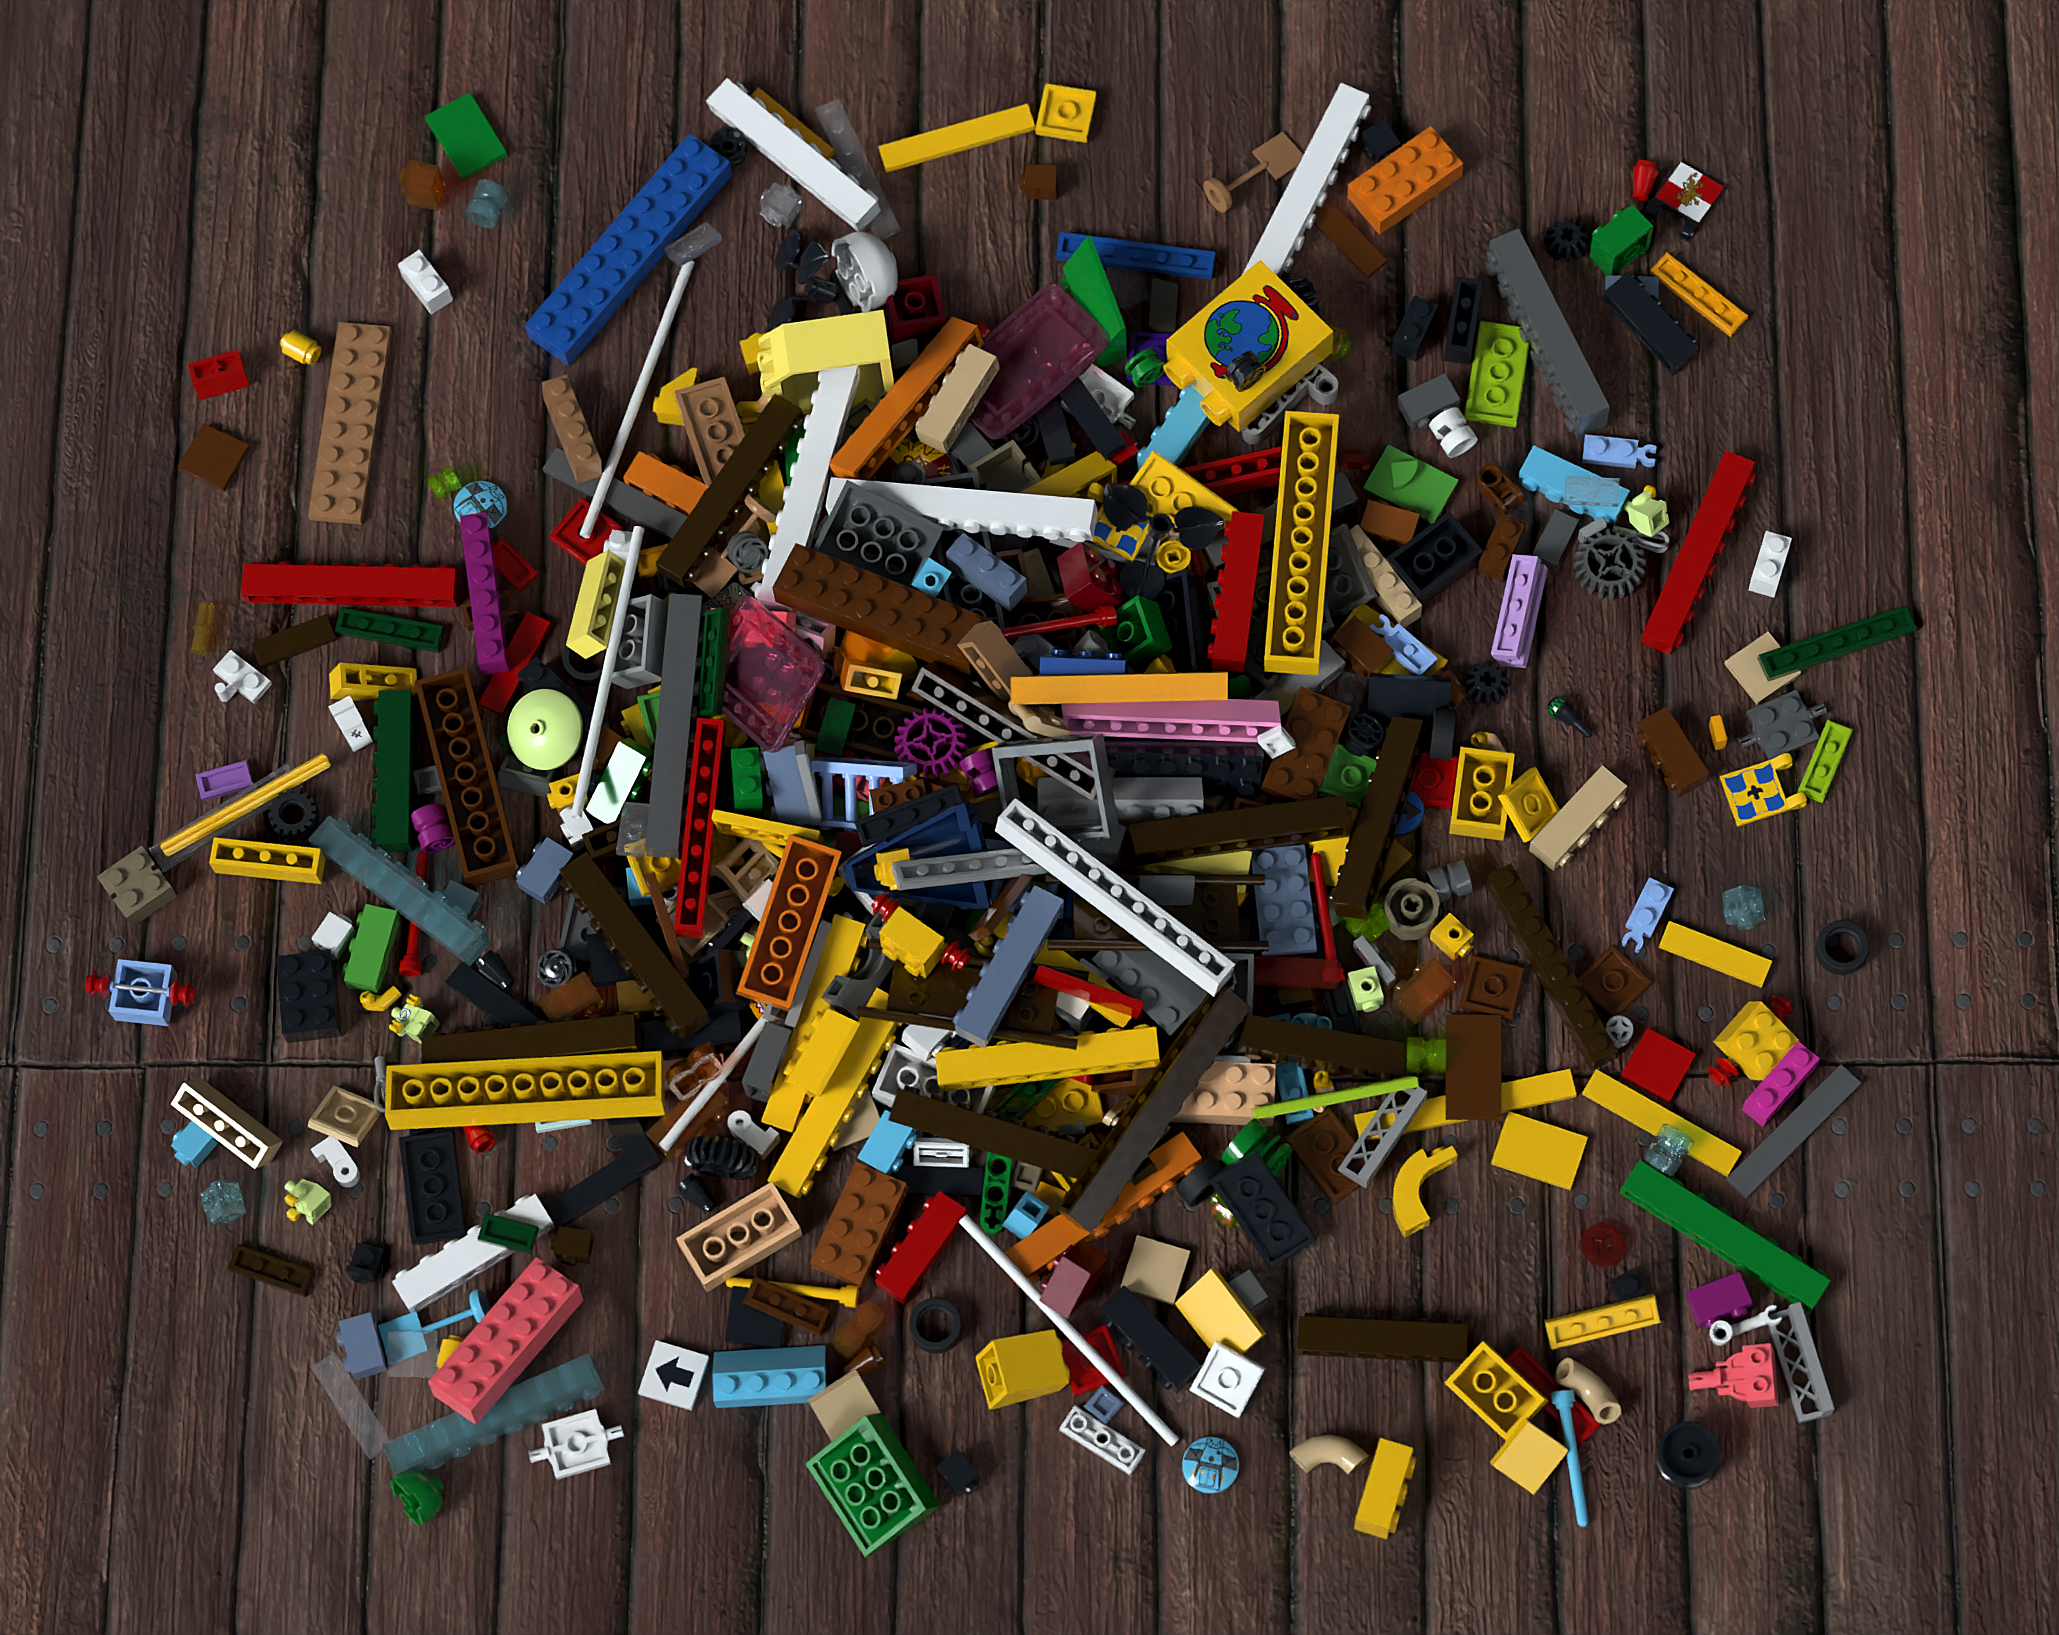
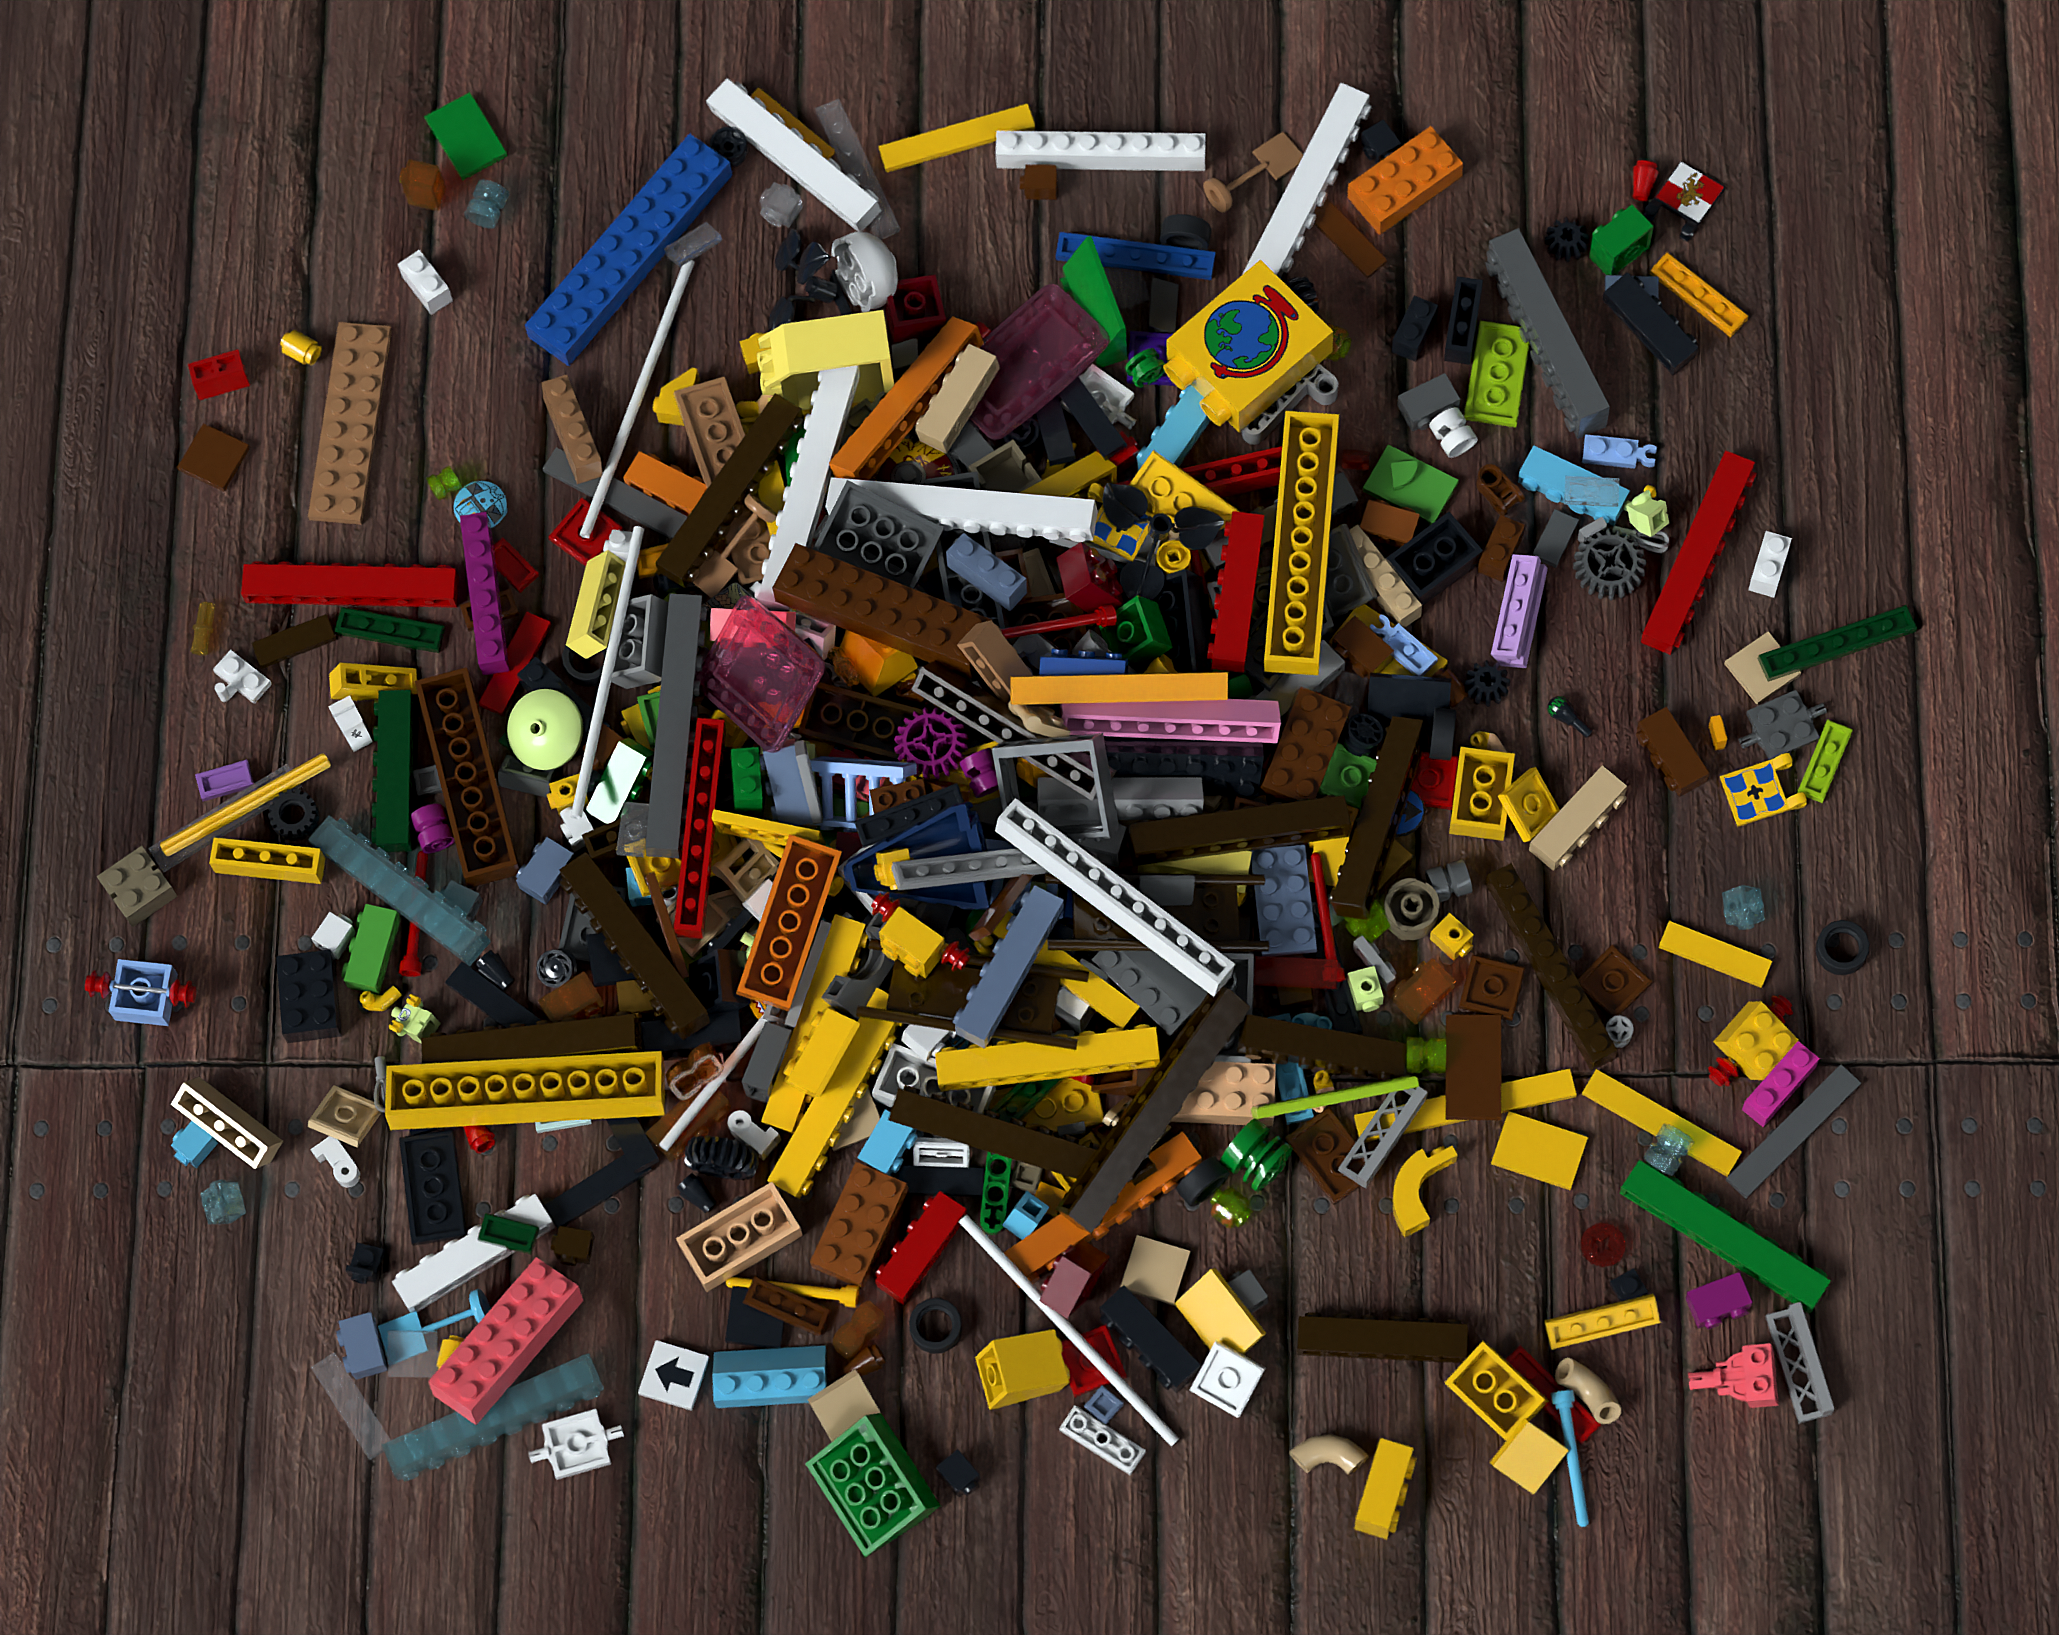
(271, 1270): dark brown tile -> none
(308, 1199): yellowish green piece -> none
(419, 1494): green cylinder -> none
(713, 662): dark green tile -> none
(747, 551): dark grey wheel -> none
(835, 727): dark green tile -> none
(869, 678): yellow slope -> none
(930, 577): medium azure brick -> none
(1065, 113): yellow plate -> none
(1088, 991): red tile -> none
(1101, 150): none -> white brick
(1185, 232): none -> black tyre
(1210, 1465): medium azure dish -> none
(1245, 371): black wheel -> none
(1262, 1208): black tile -> none
(1276, 741): white tile -> none
(1647, 912): light blue plate -> none
(1658, 1065): red tile -> none
(1685, 1472): black wheel -> none
(1735, 1329): white brick -> none

